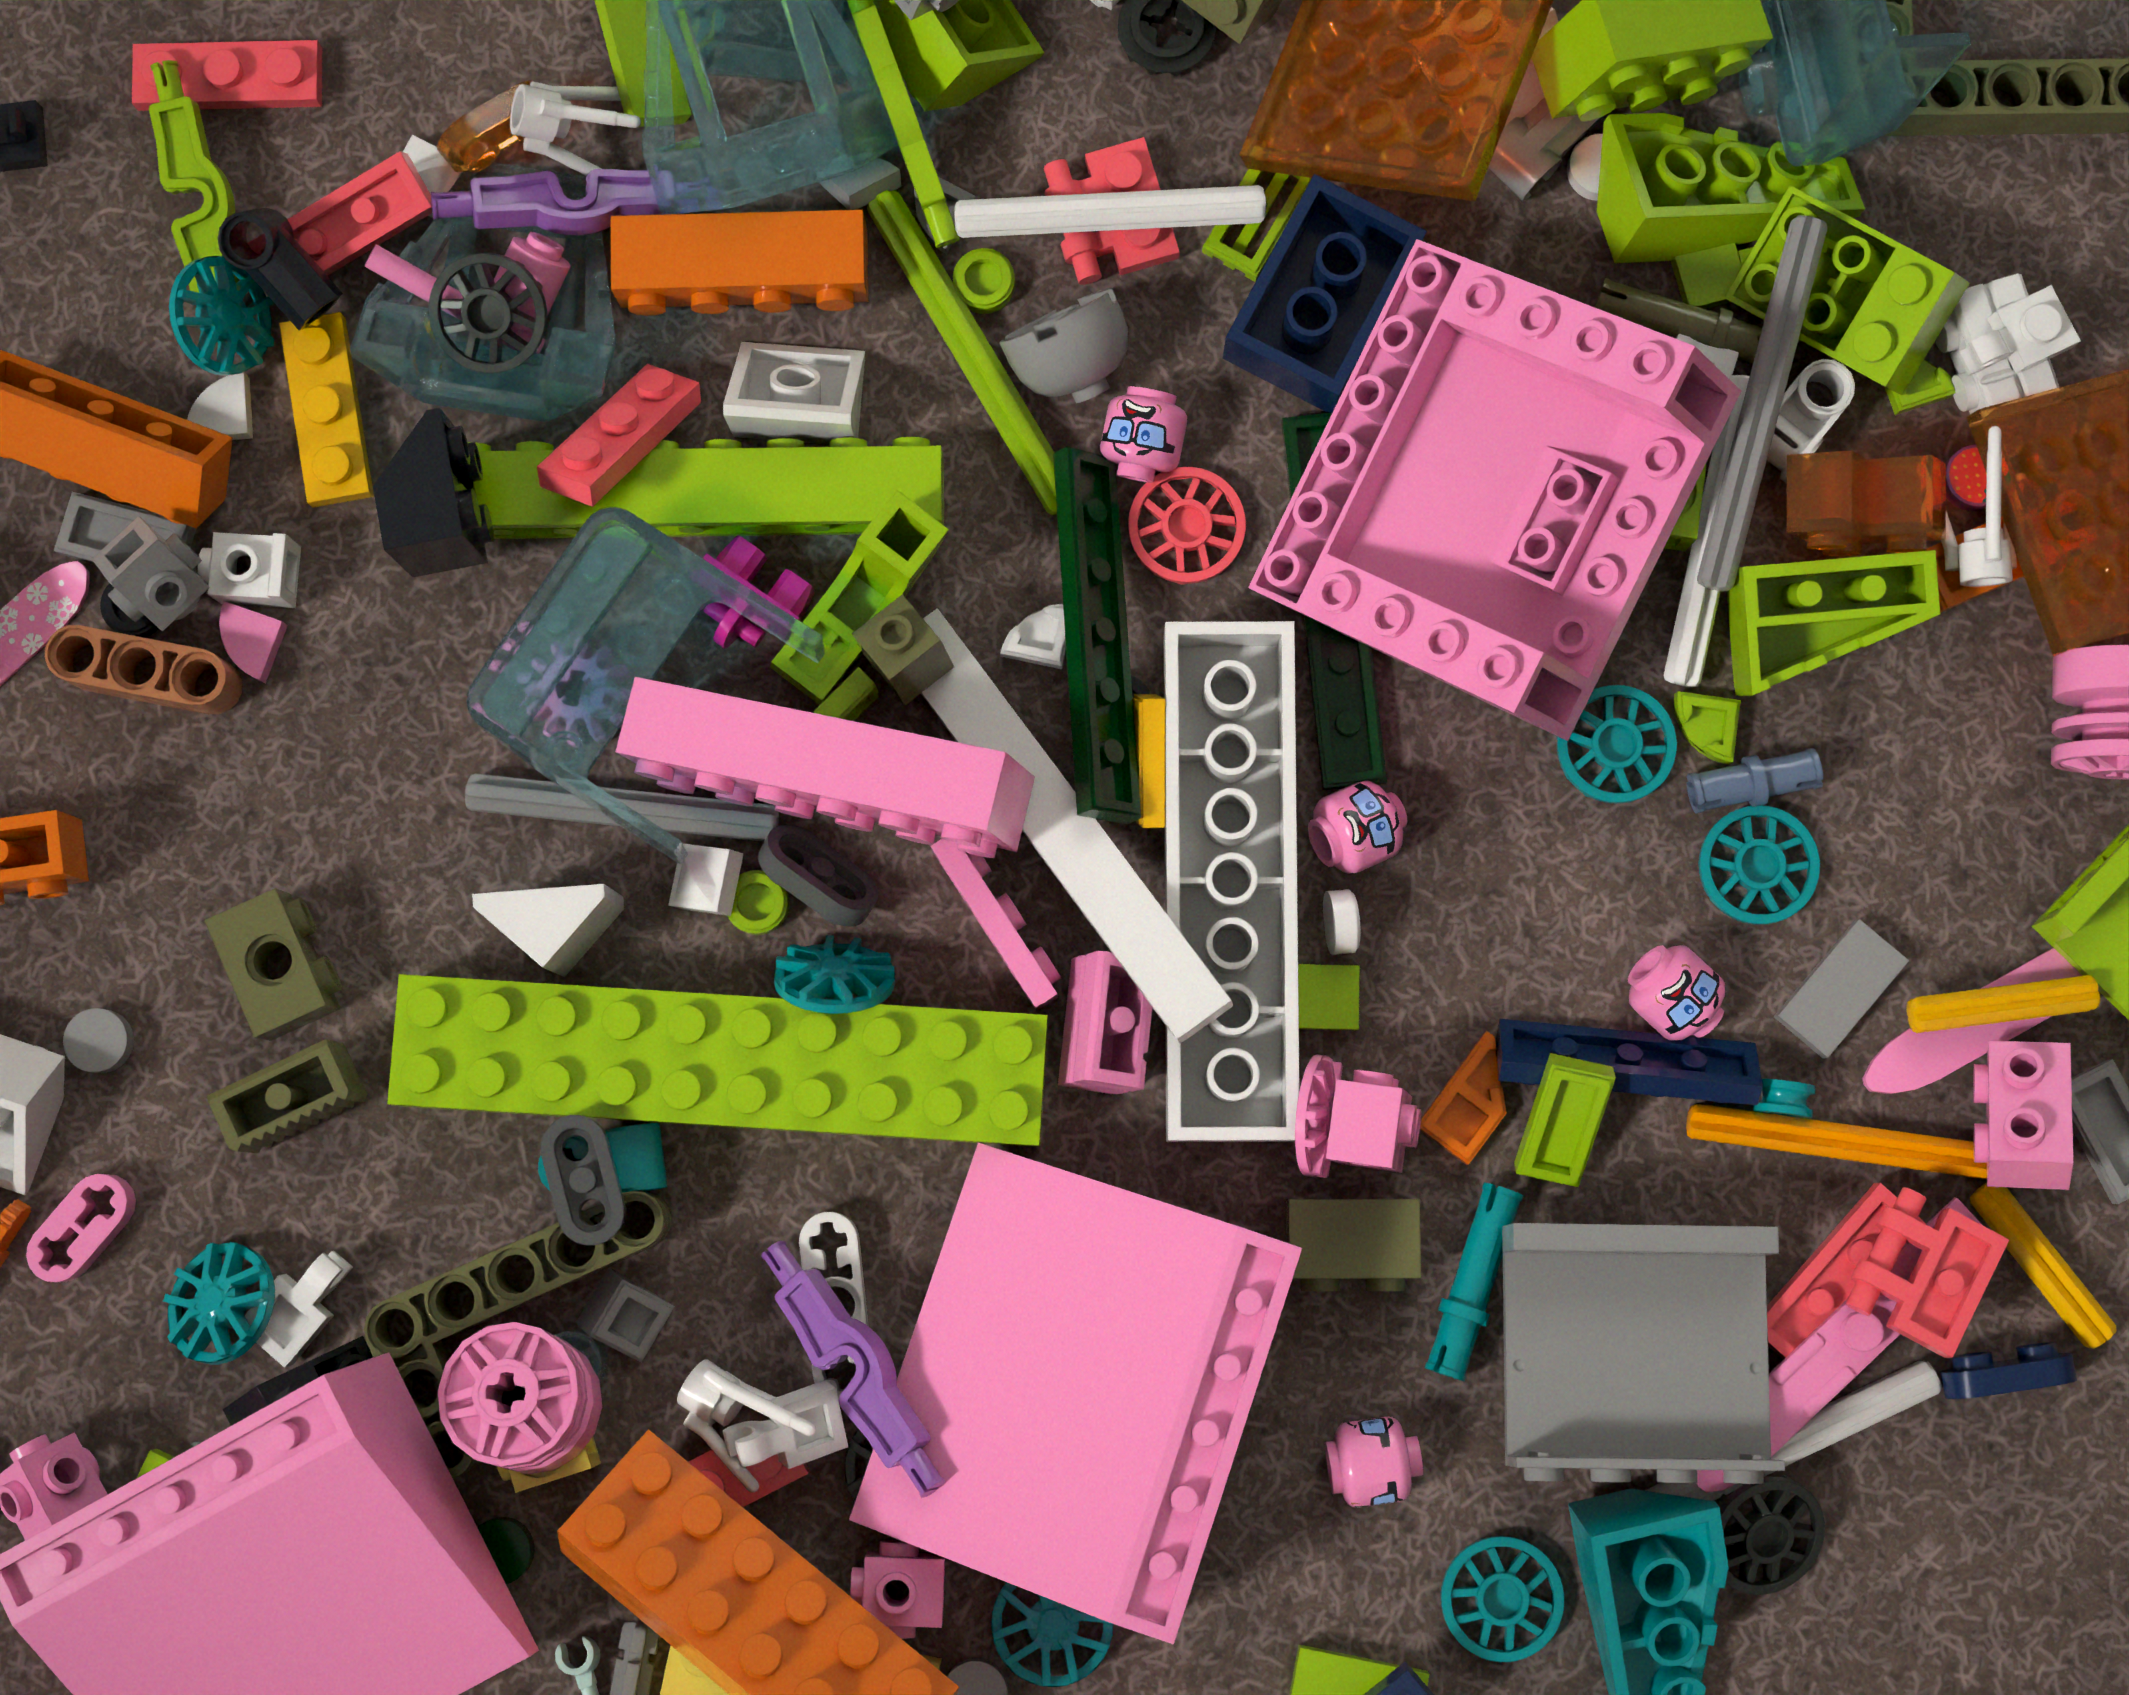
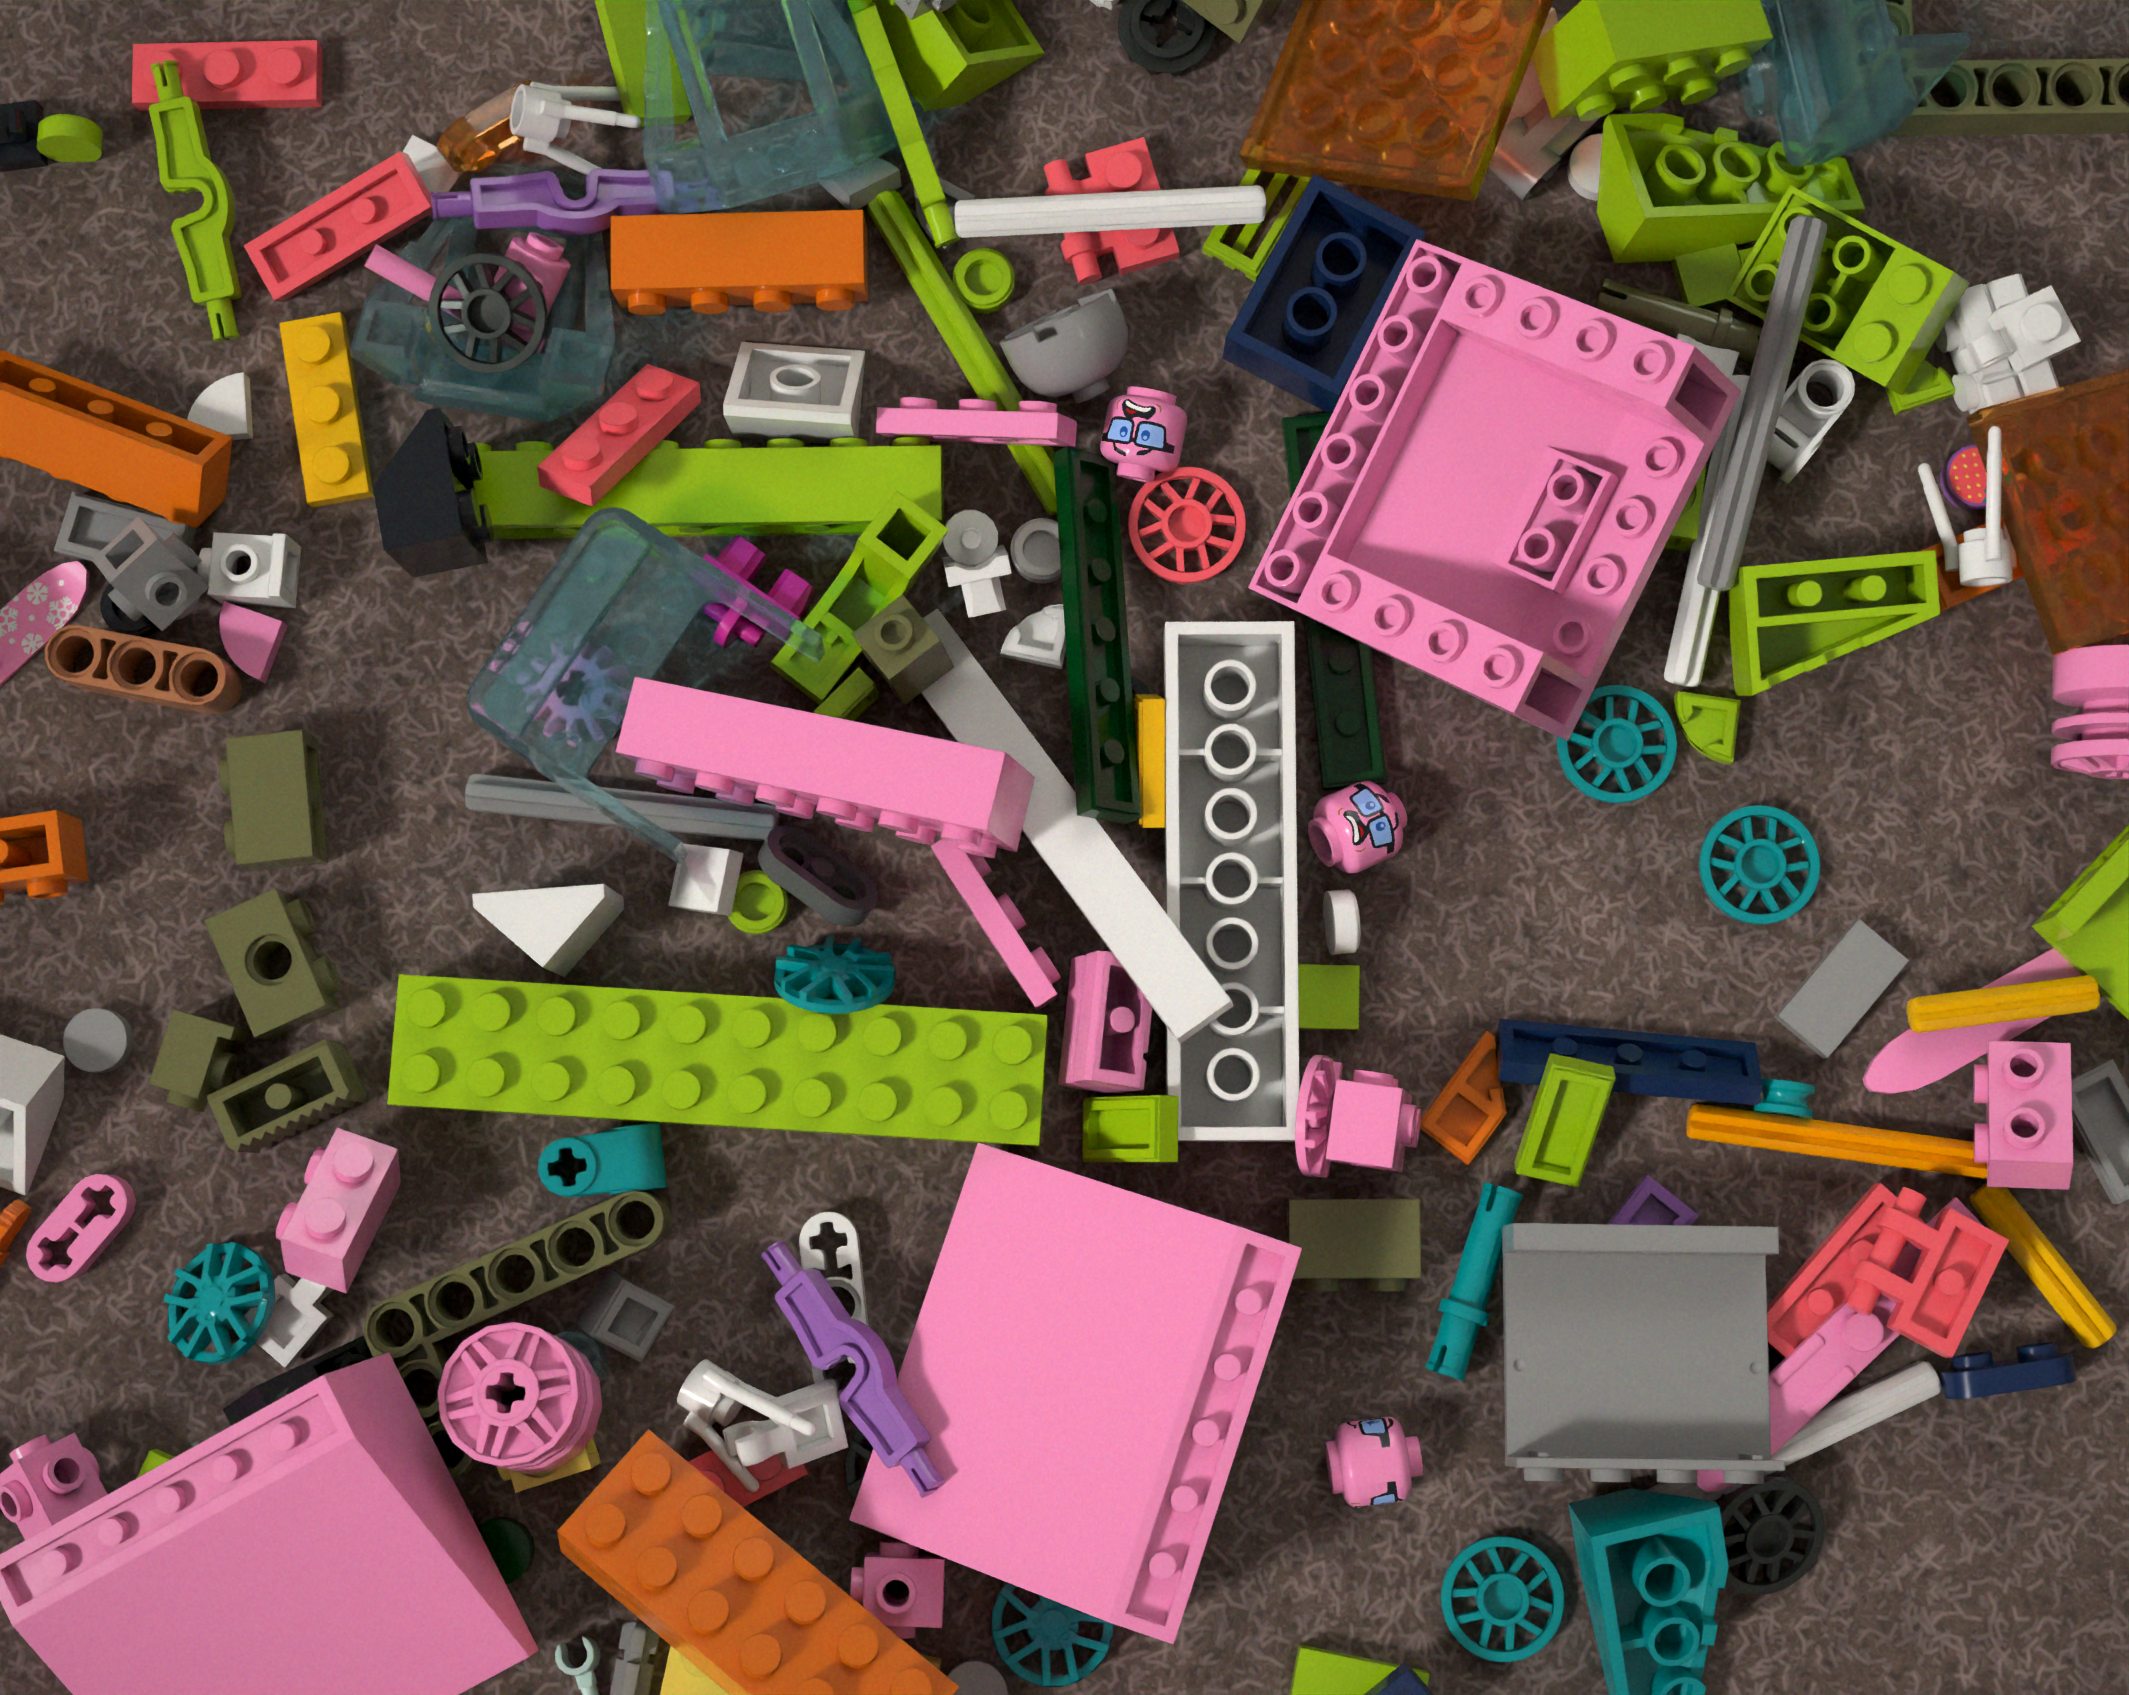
(69, 138): none -> lime tile
(196, 1058): none -> olive brick
(221, 316): teal wheel -> none
(274, 800): none -> olive brick
(282, 269): black piece -> none
(339, 1210): none -> bright pink brick
(583, 1180): dark grey plate -> none
(976, 561): none -> white hips
(978, 423): none -> bright pink plate
(1037, 550): none -> white tile
(1130, 1129): none -> lime tile
(1652, 1205): none -> medium lavender tile
(1676, 992): bright pink head -> none
(1754, 780): sand blue pin -> none
(1852, 501): clear orange brick -> none

